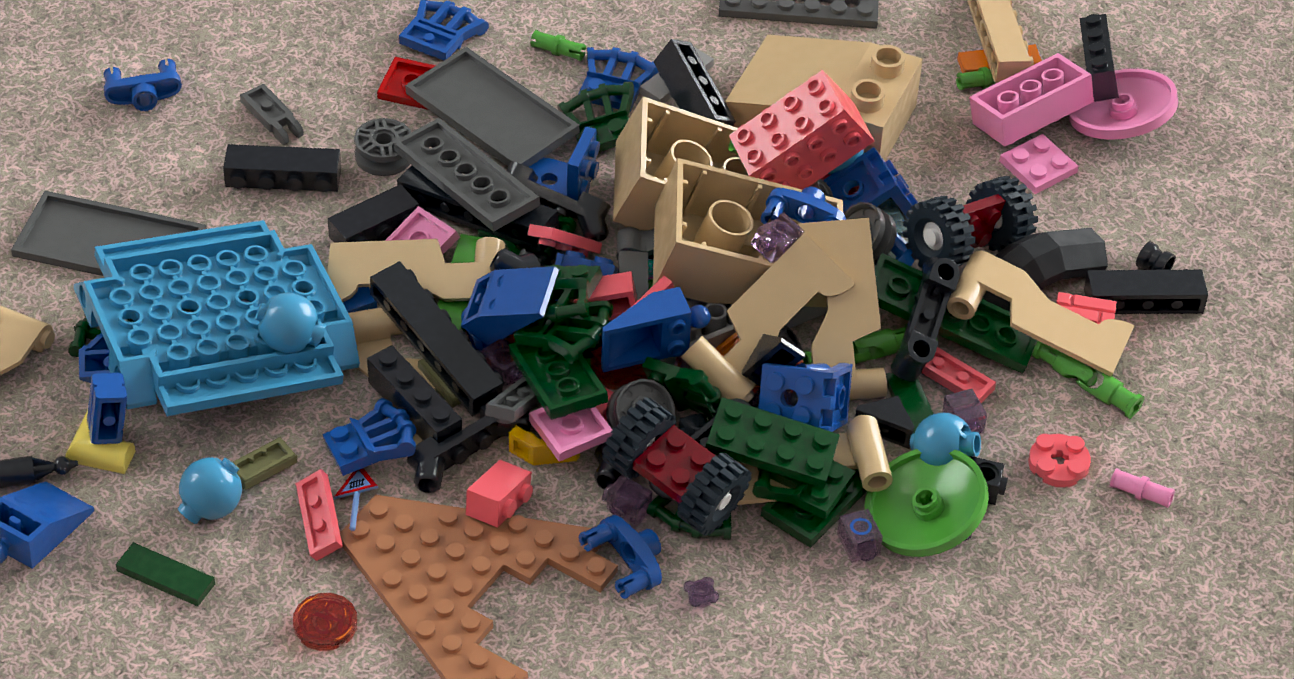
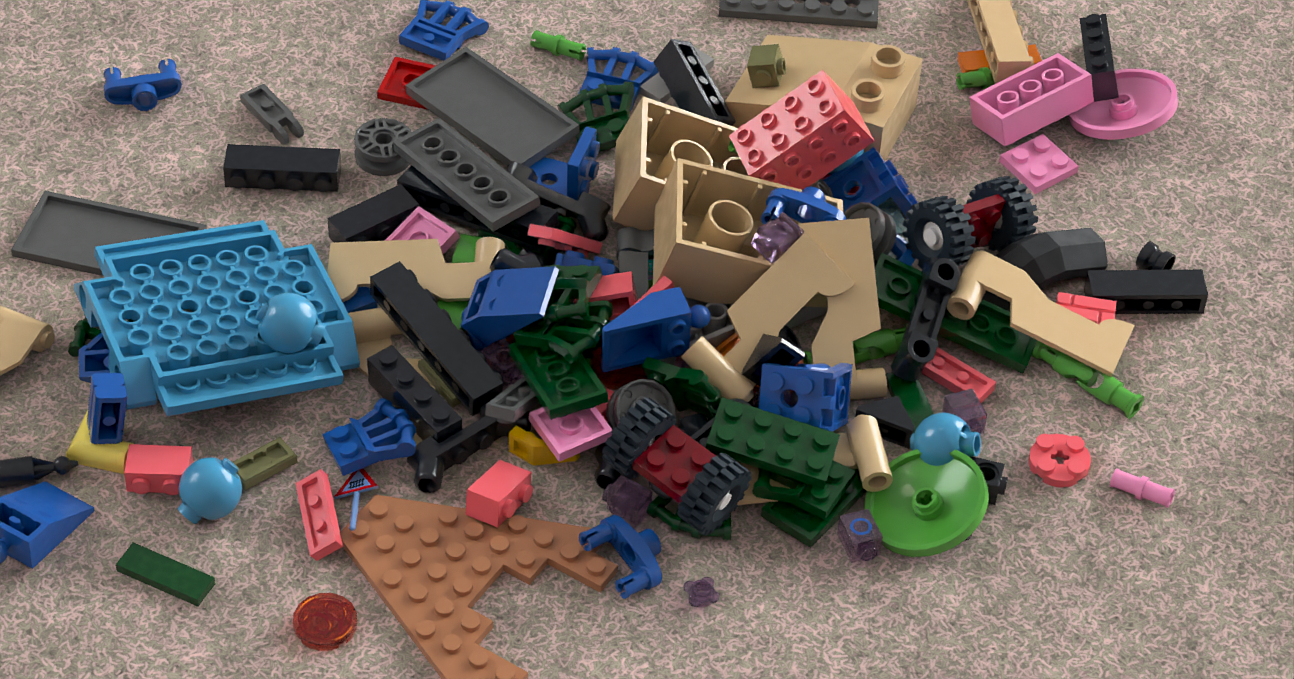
(156, 468): none -> coral brick
(766, 66): none -> olive brick

